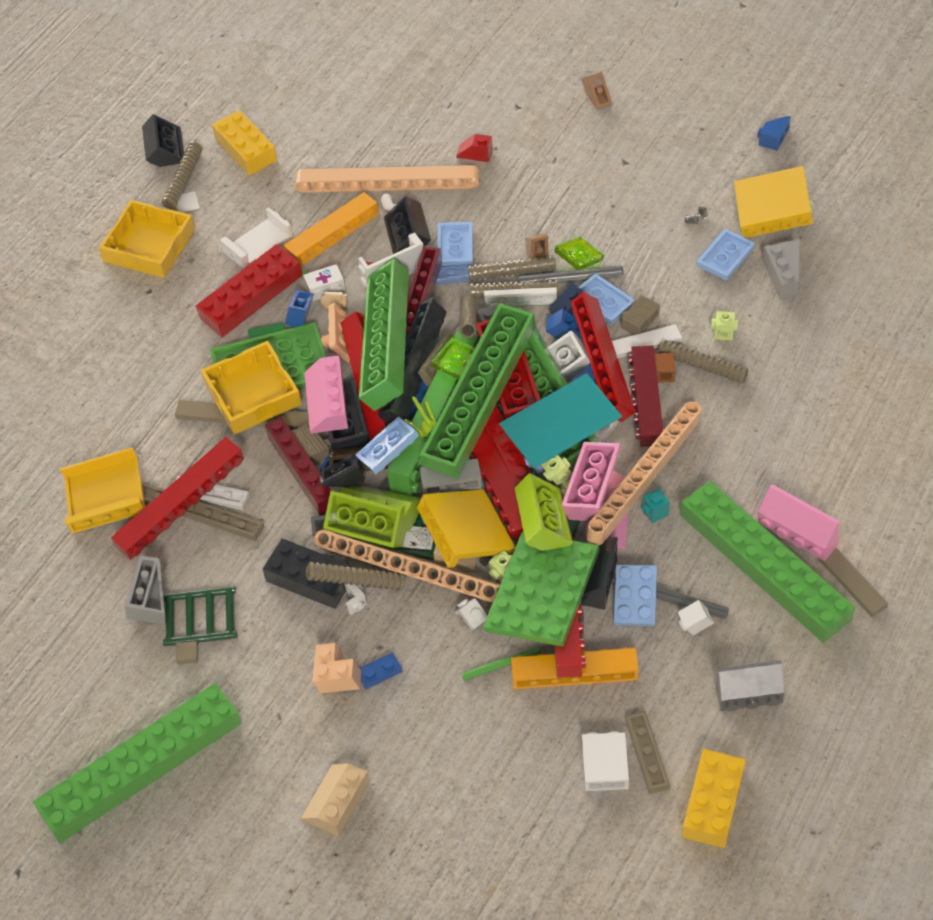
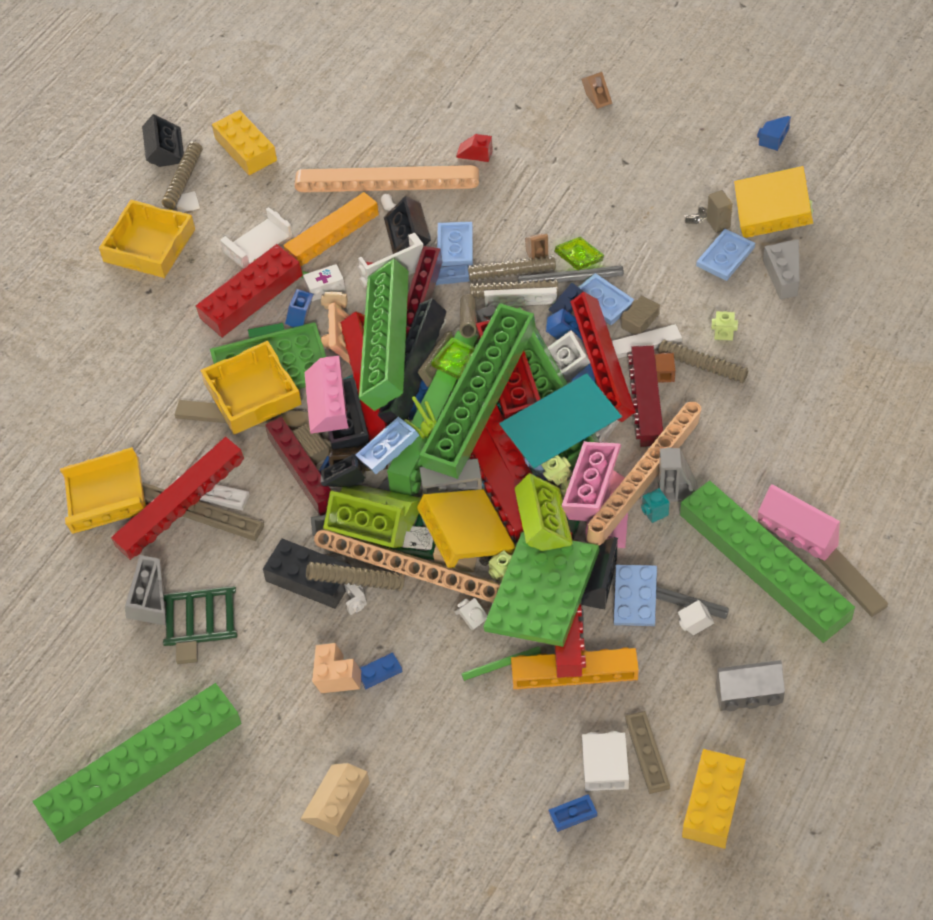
(572, 813): none -> blue plate
(675, 475): none -> light grey wedge
(719, 211): none -> dark tan brick

